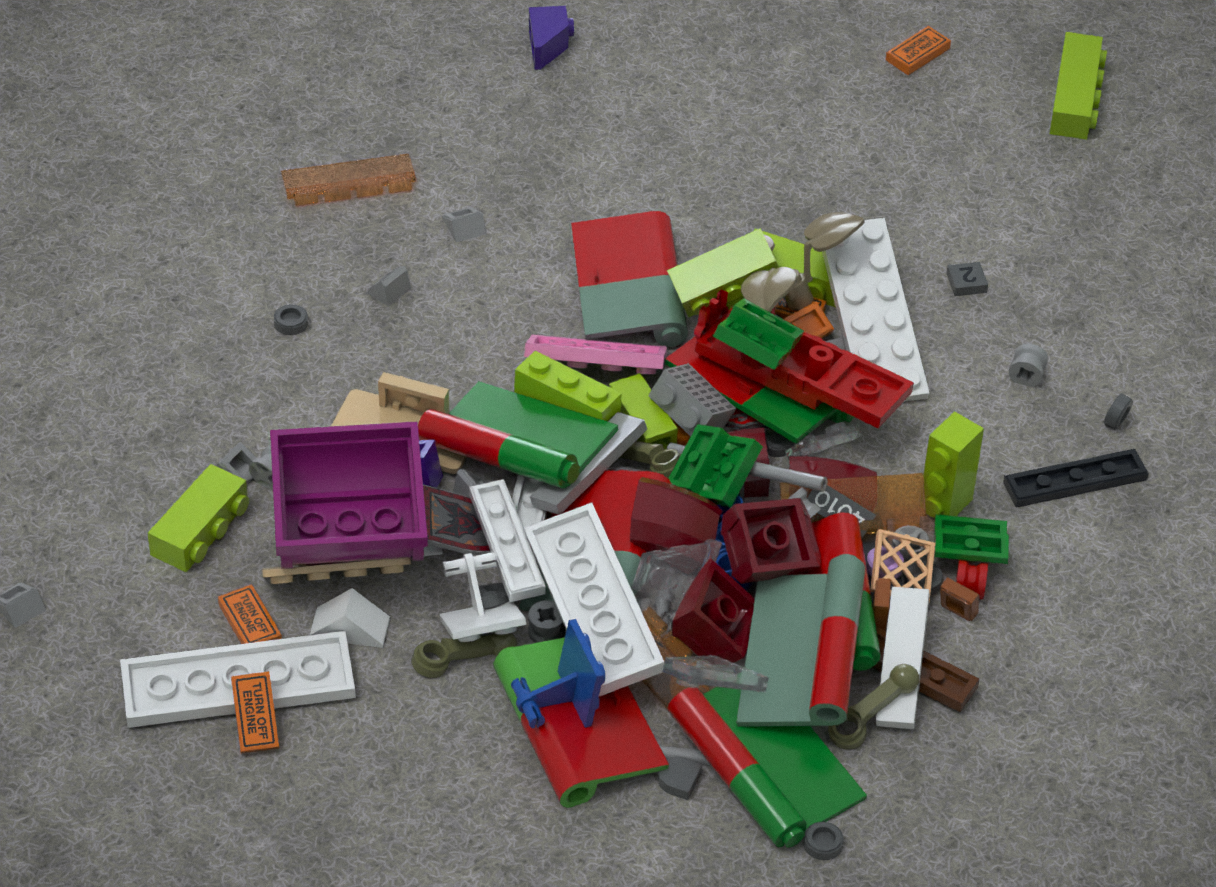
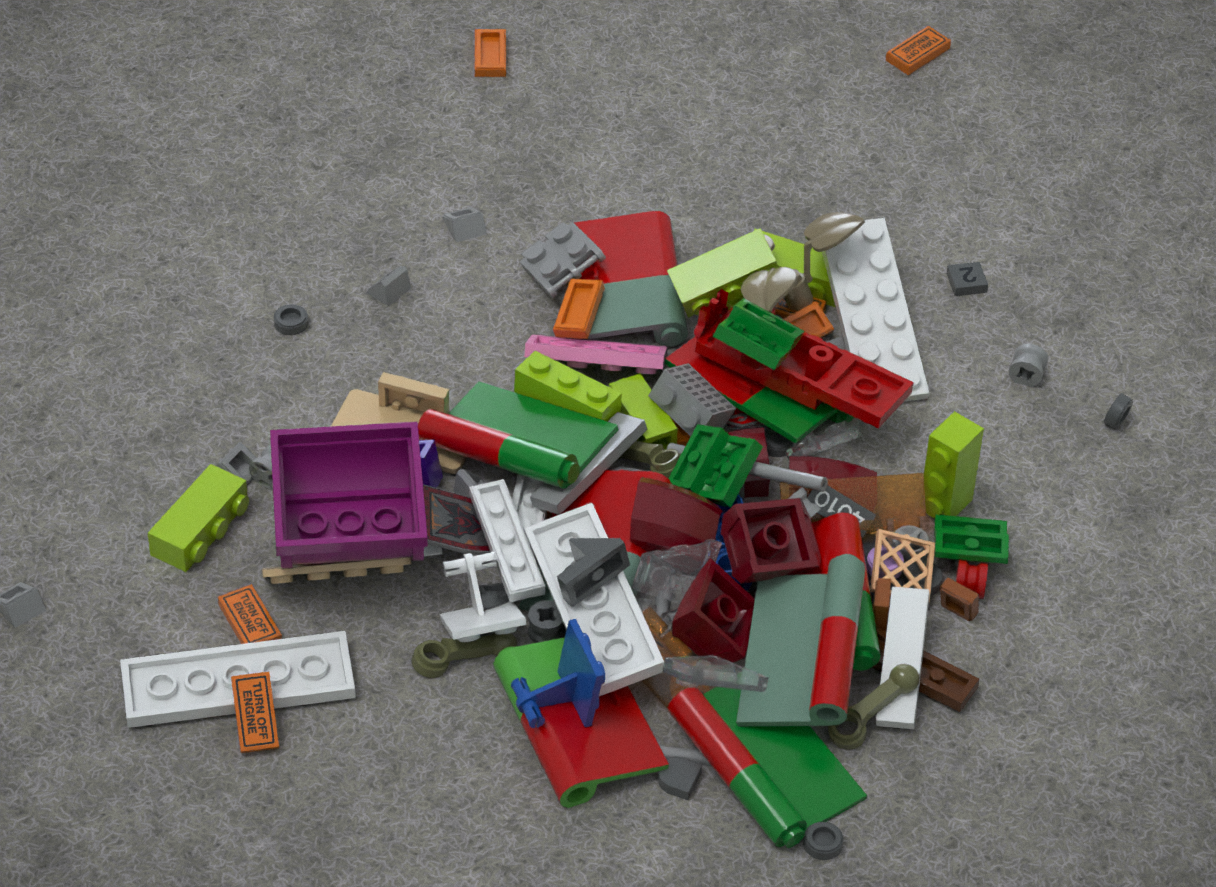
(339, 179): clear orange windscreen -> none
(356, 616): white slope -> none
(490, 52): none -> orange tile
(549, 33): dark purple slope -> none
(560, 257): none -> light grey plate
(578, 308): none -> orange tile
(595, 565): none -> dark grey slope
(1075, 477): black tile -> none
(1077, 85): lime brick -> none

